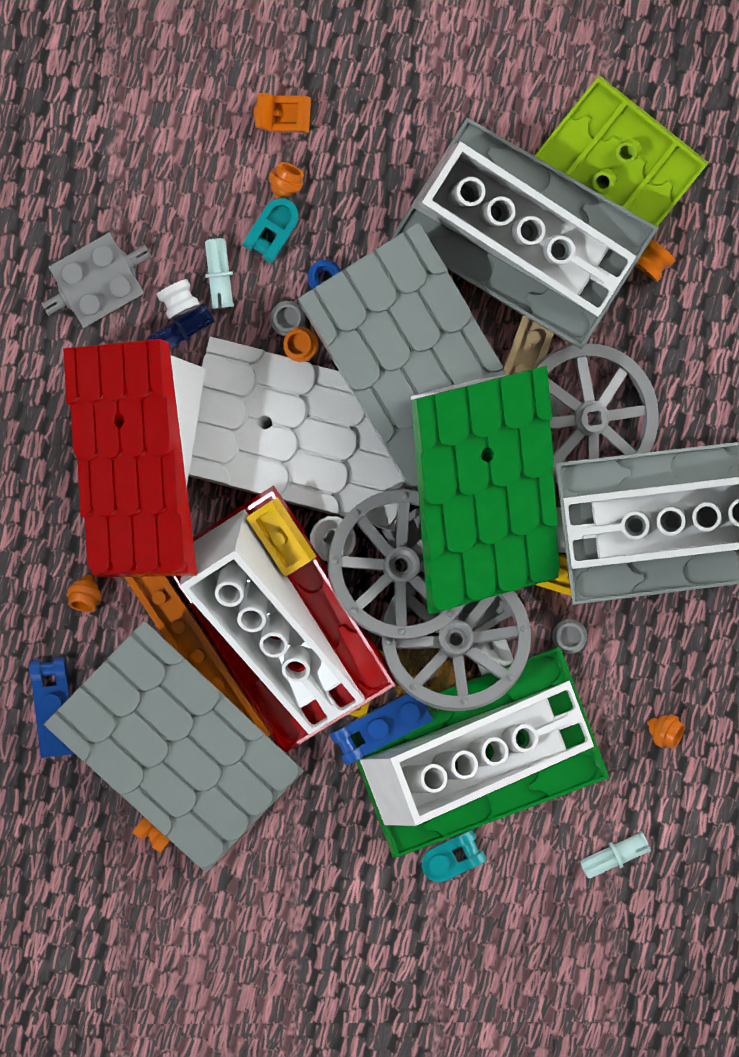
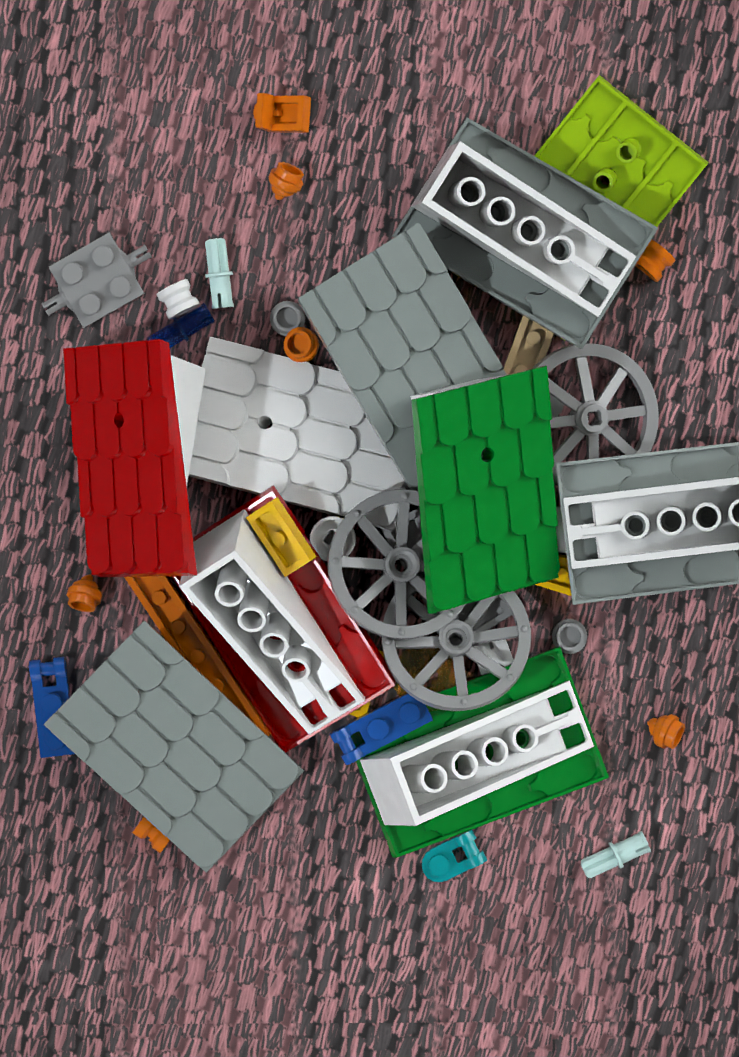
(280, 218): teal plate -> none
(318, 267): blue plate -> none

